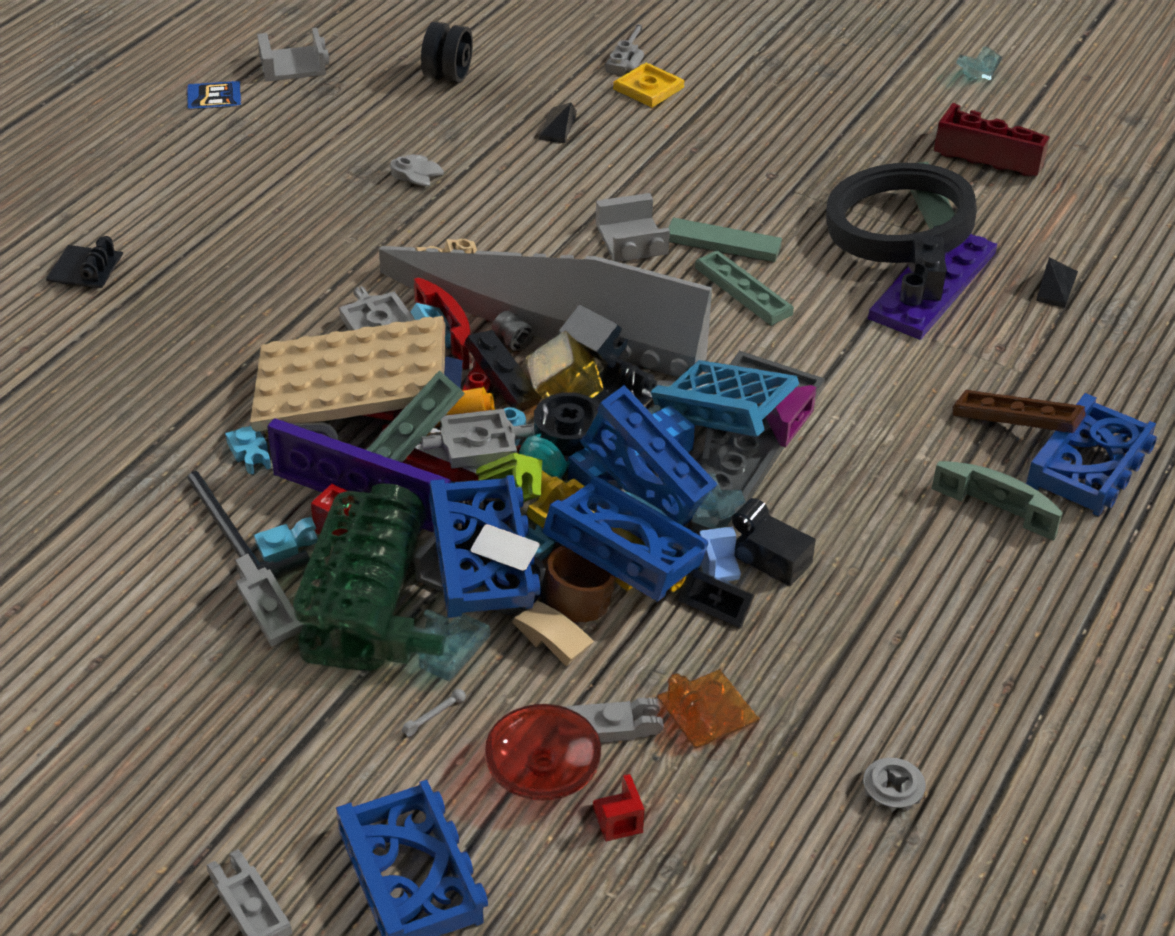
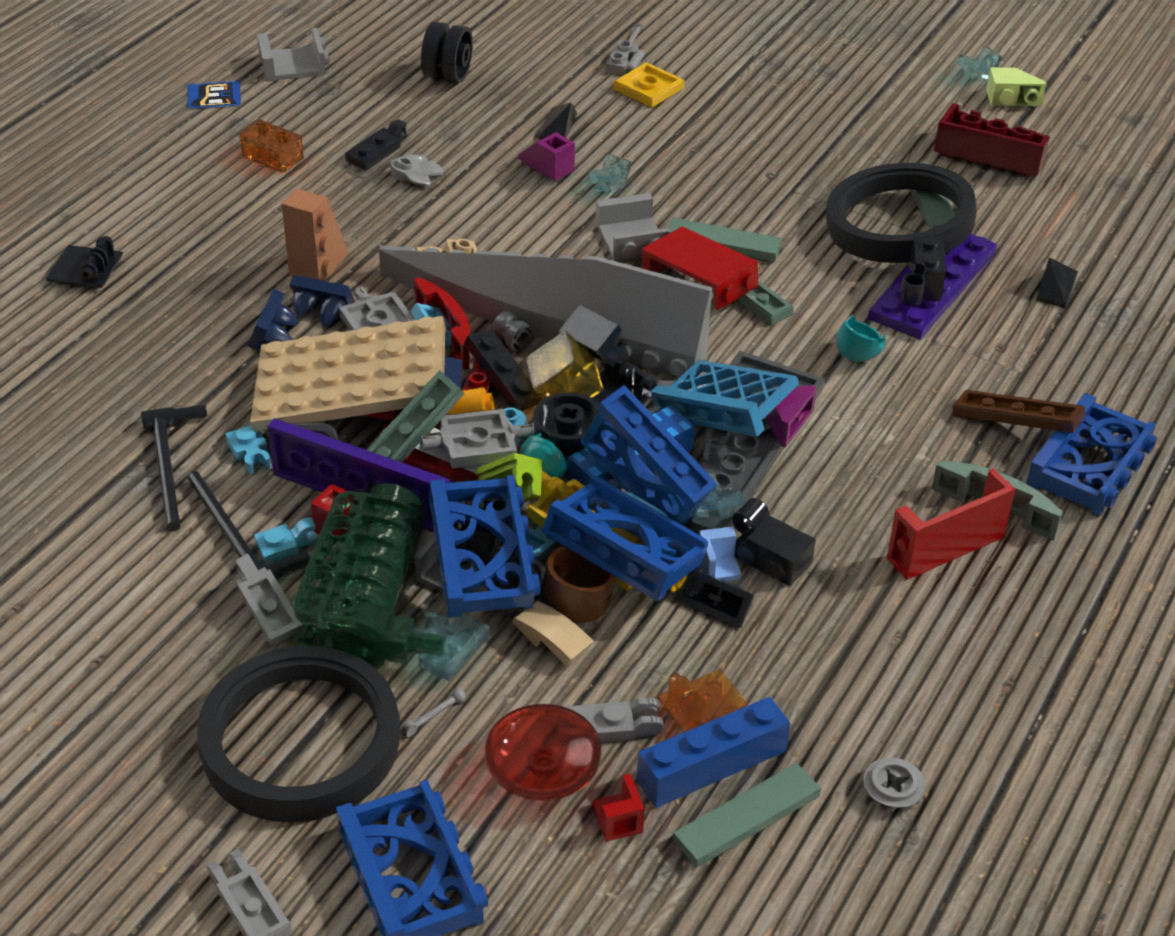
(159, 421): none -> black bar
(268, 326): none -> dark blue tile
(271, 146): none -> clear orange brick
(311, 236): none -> nougat wedge
(312, 800): none -> black tyre
(327, 294): none -> dark blue tile
(377, 146): none -> black hinge
(505, 547): white sticker -> none
(551, 156): none -> magenta slope
(612, 175): none -> clear light blue bracket
(705, 261): none -> red panel
(712, 751): none -> blue brick
(746, 815): none -> sand green tile
(859, 341): none -> teal hair
(926, 545): none -> red panel
(1014, 88): none -> yellowish green slope

